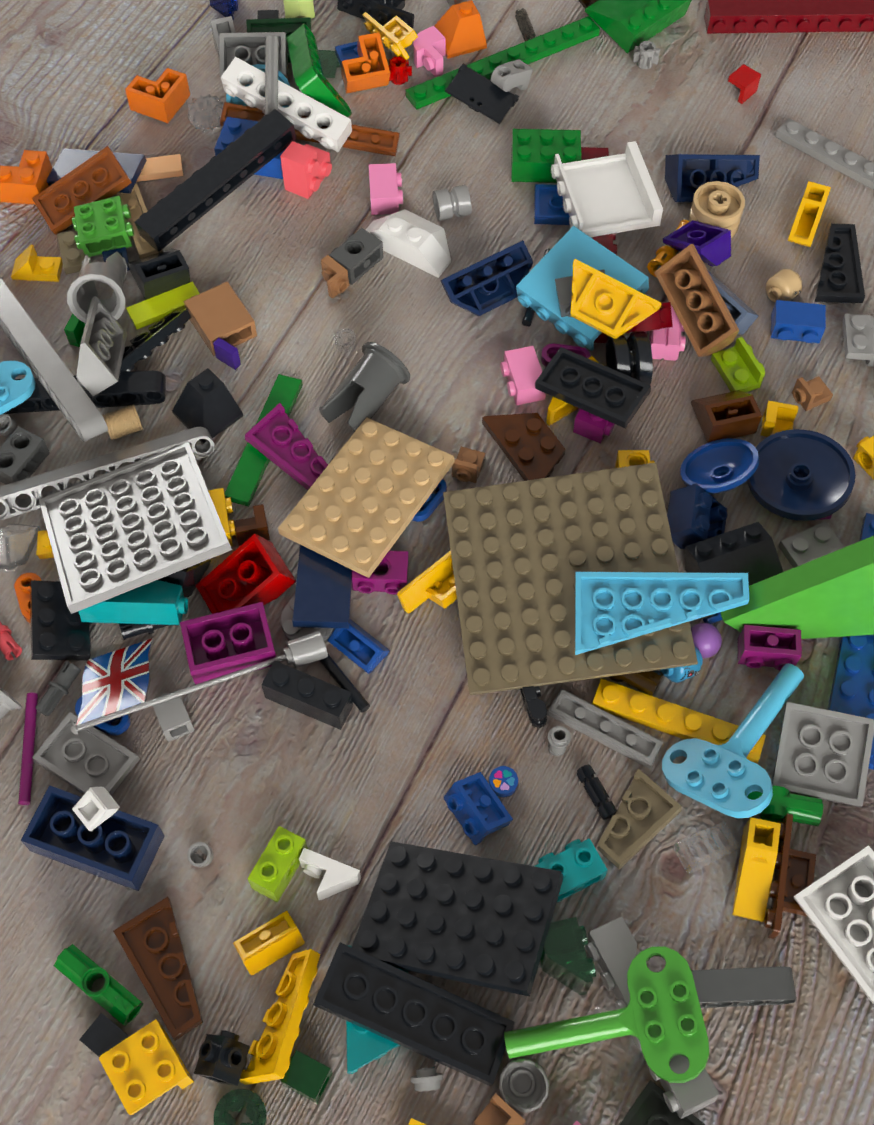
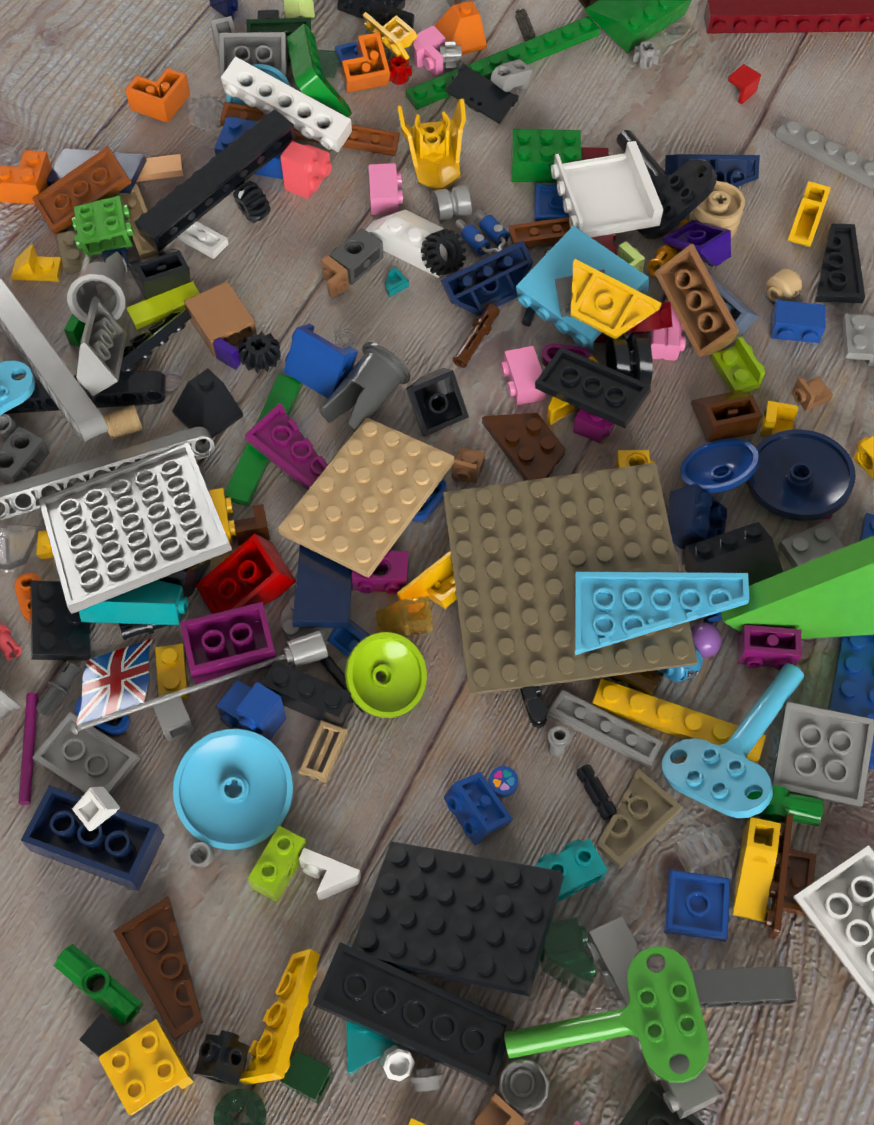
(171, 669): none -> yellow plate
(204, 240): none -> white plate
(233, 789): none -> medium azure dish
(251, 201): none -> black gear
(252, 709): none -> blue brick
(259, 351): none -> black gear
(269, 943): yellow slope -> none
(271, 74): light grey axle -> none
(314, 773): none -> tan tile
(318, 361): none -> blue panel
(395, 282): none -> teal tile
(397, 1063): none -> white tile
(401, 669): none -> lime dish
(406, 617): none -> clear yellow slope
(436, 147): none -> yellow piece
(437, 401): none -> black slope
(451, 54): none -> light grey gear
(453, 248): none -> black tyre
(481, 327): none -> reddish brown pin
(490, 227): none -> blue piece
(539, 232): none -> dark orange plate
(631, 256): none -> yellowish green bracket
(677, 192): none -> black piece
(697, 905): none -> blue tile

